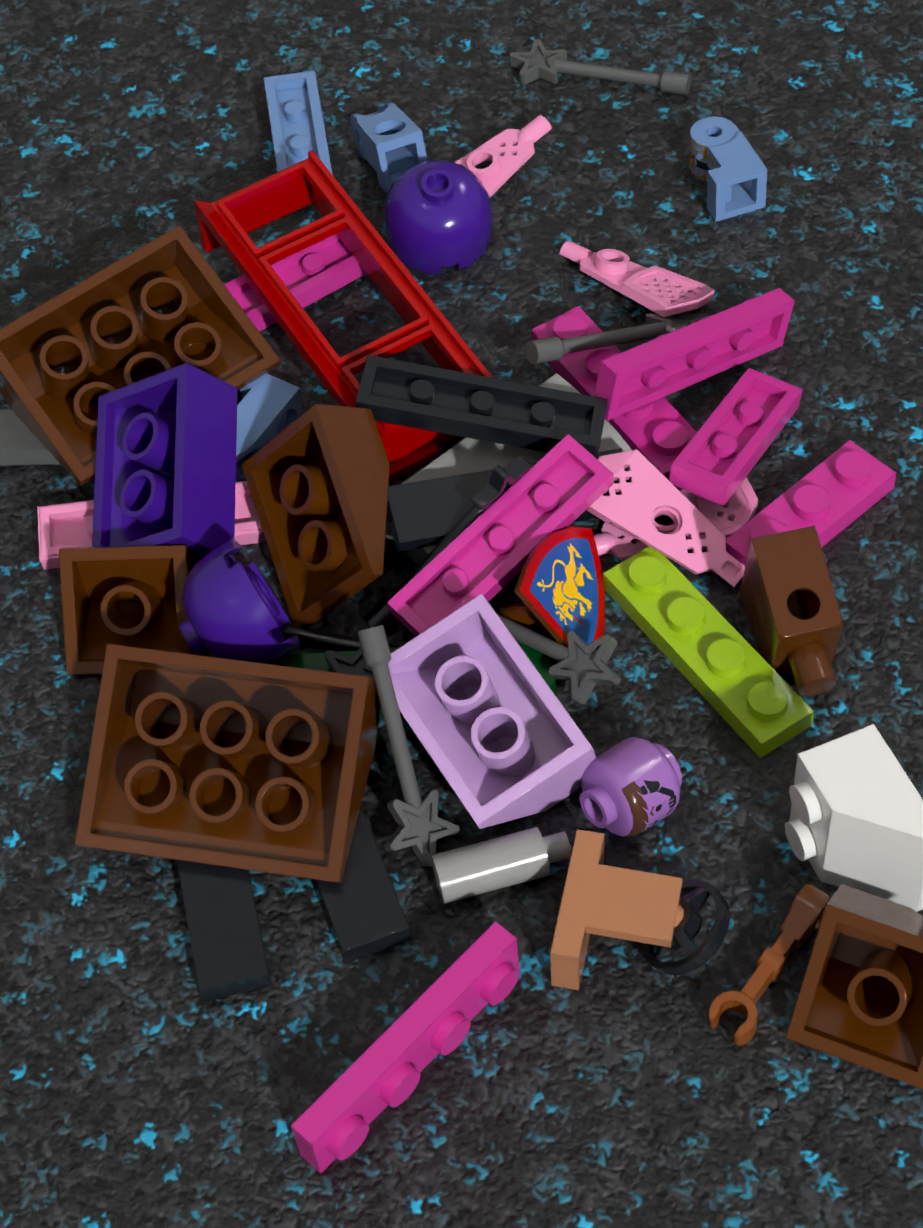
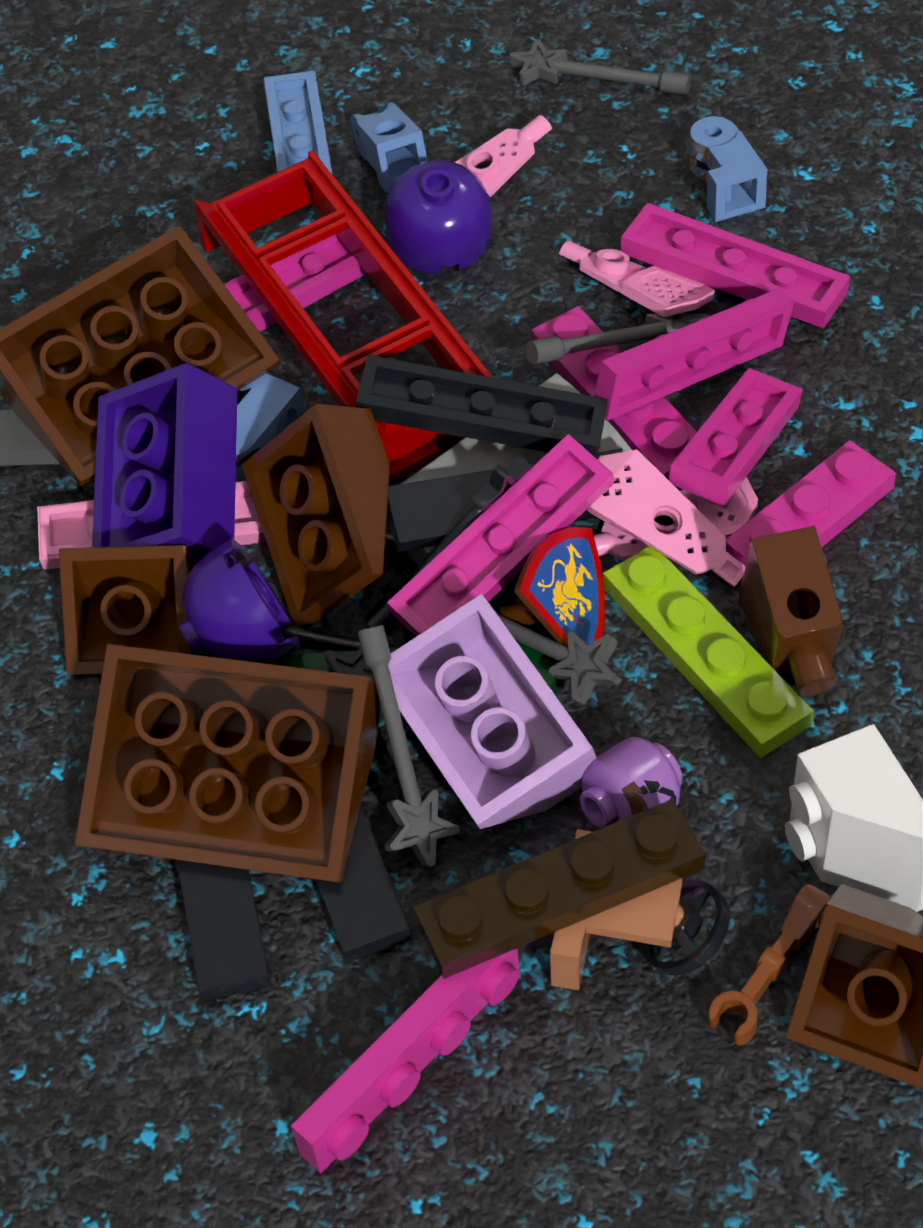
(497, 863): light grey cylinder -> none
(558, 888): none -> dark brown plate
(733, 263): none -> dark pink plate

